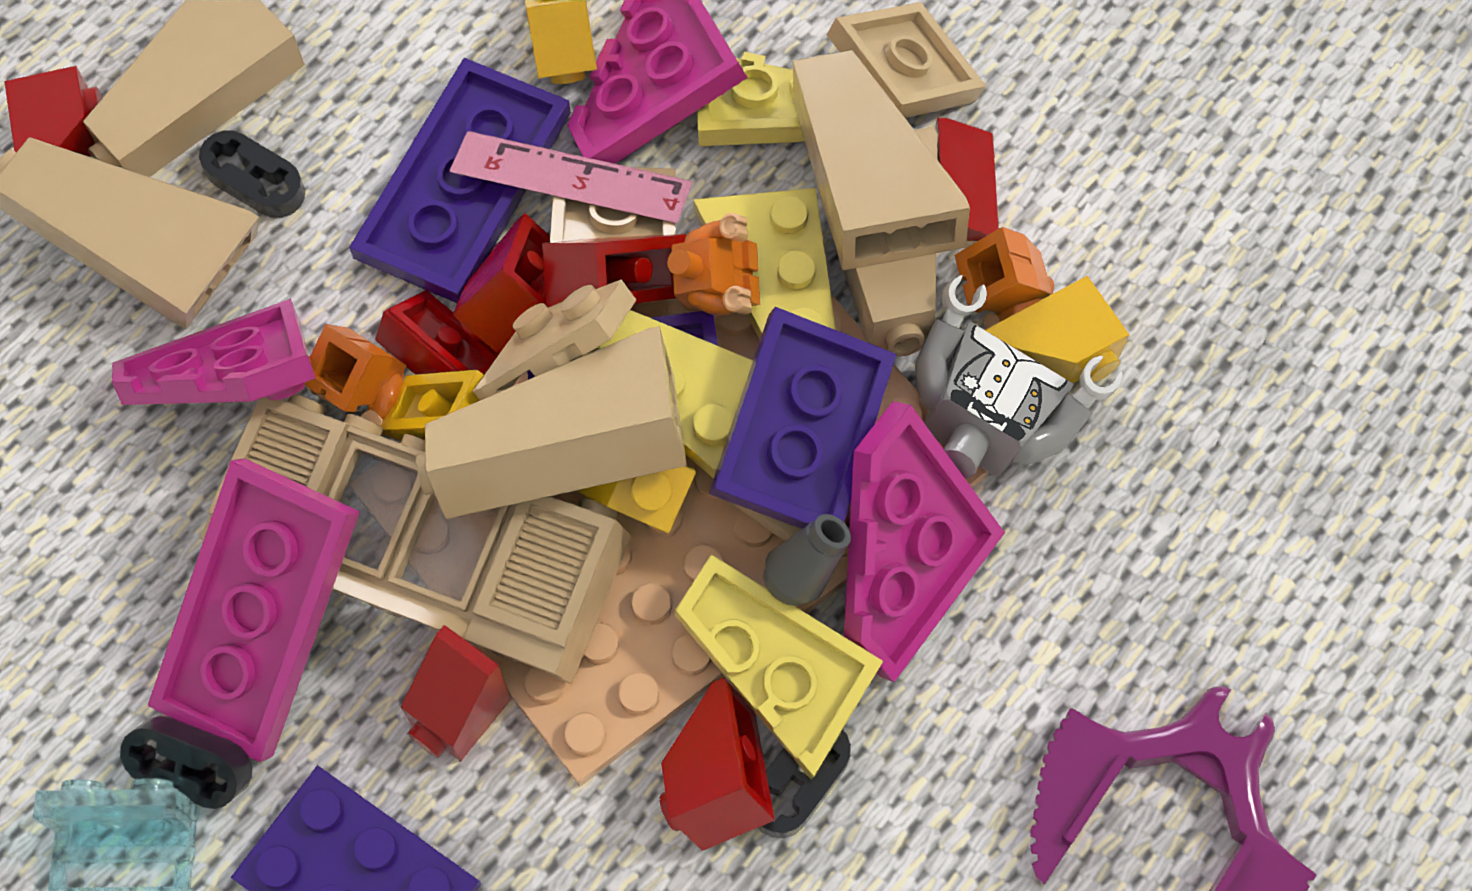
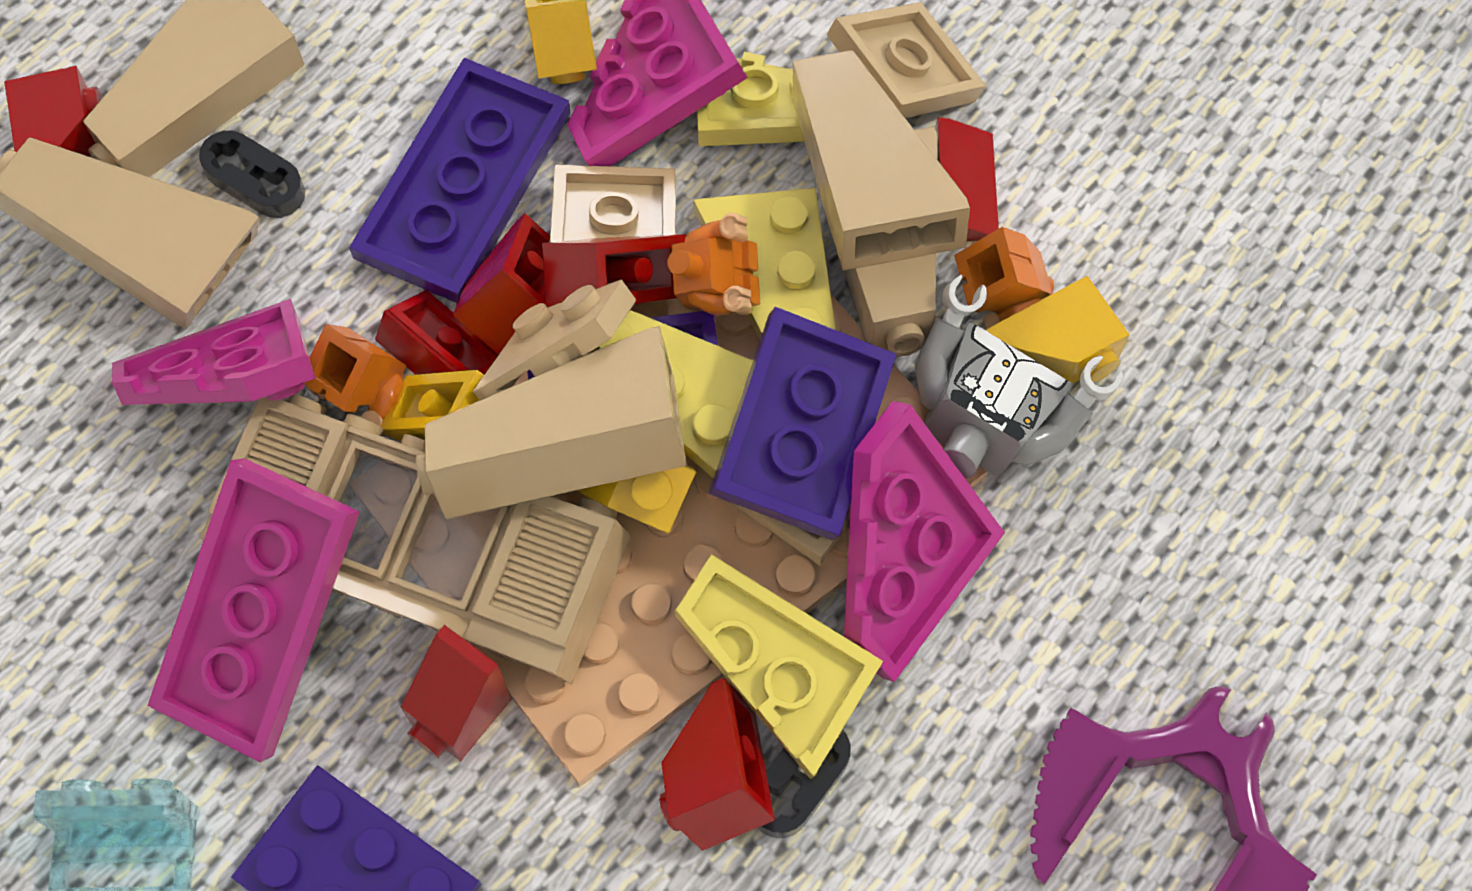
(186, 760): black beam -> none
(572, 176): clear pink sticker -> none
(805, 562): dark grey cone -> none

